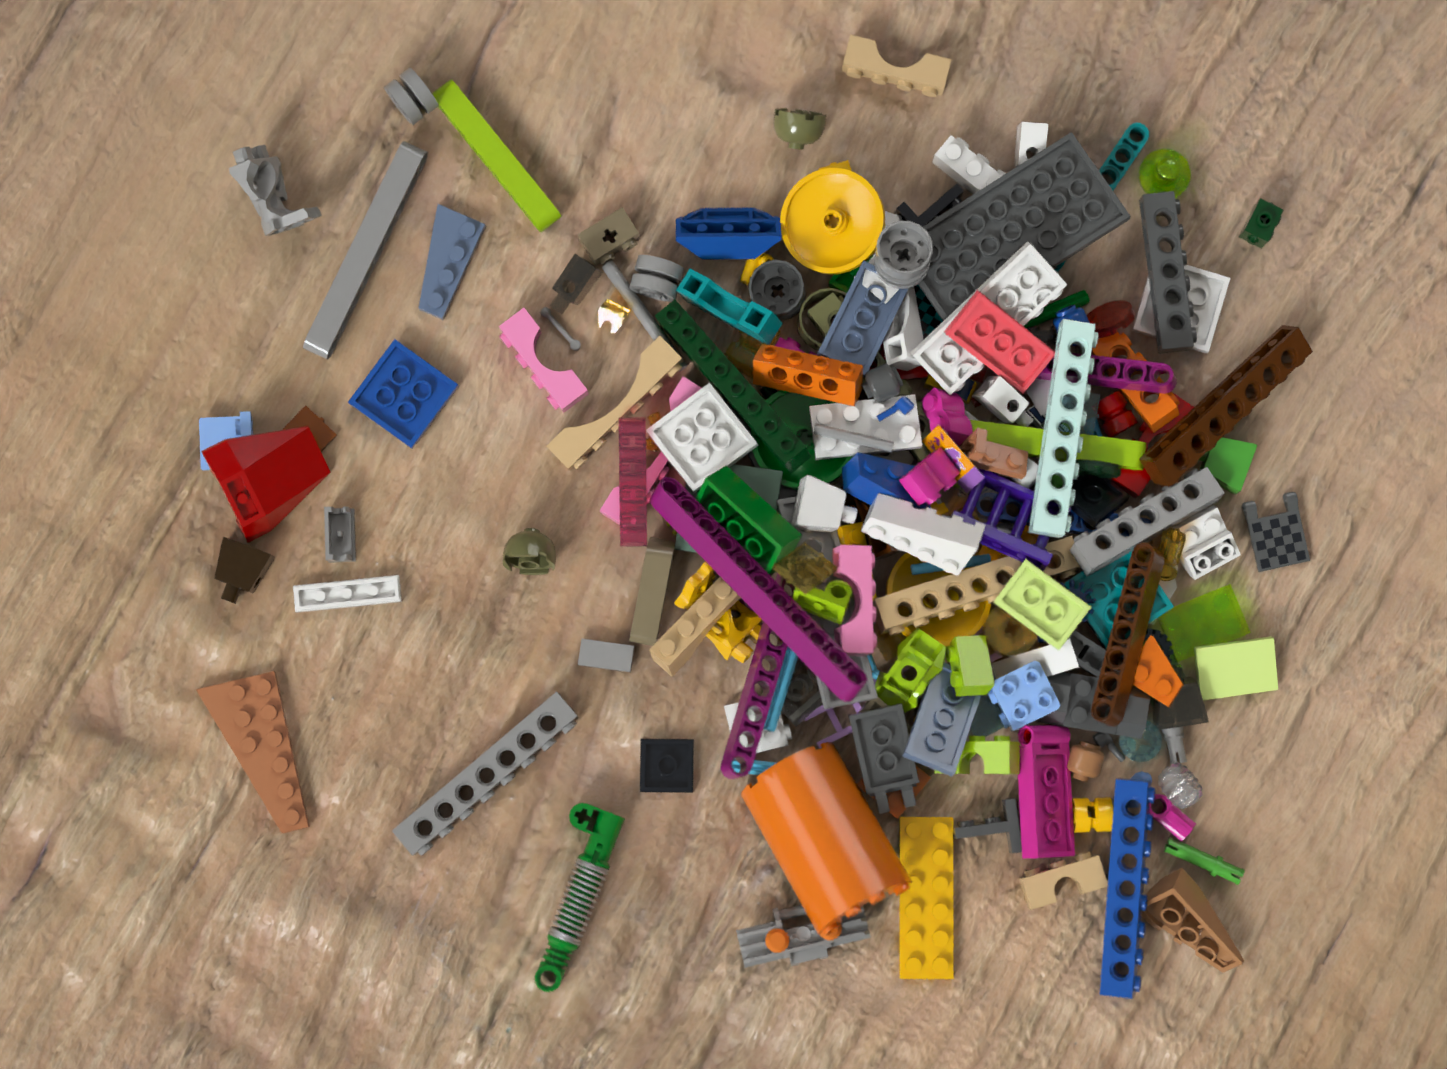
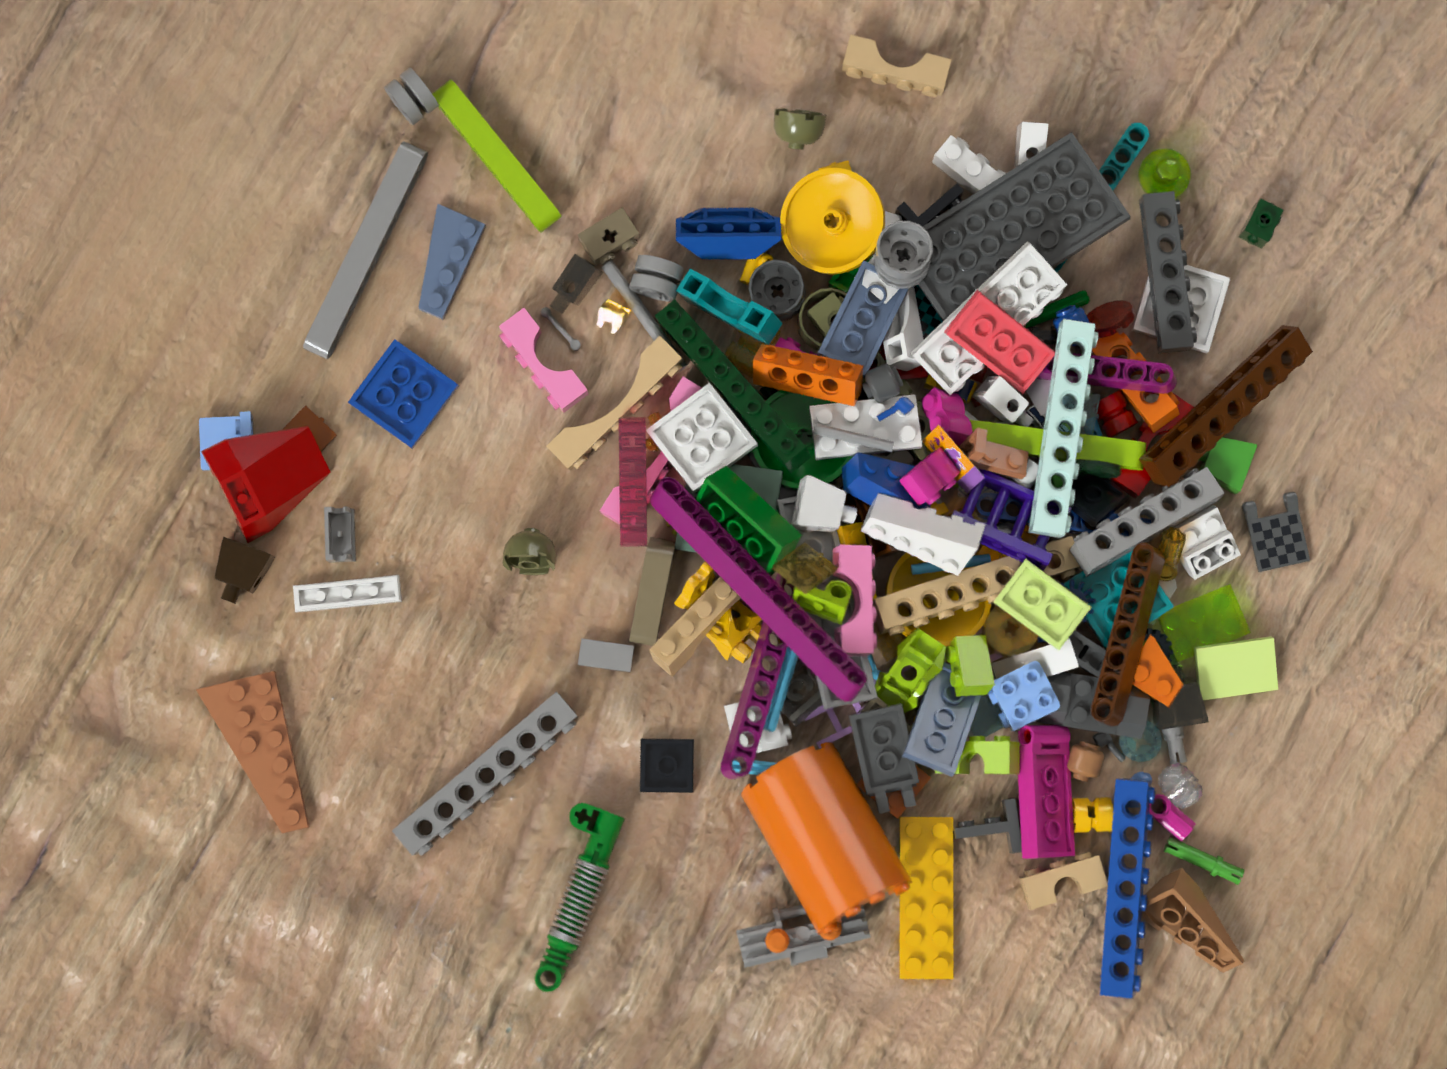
(264, 184): light grey hips -> none

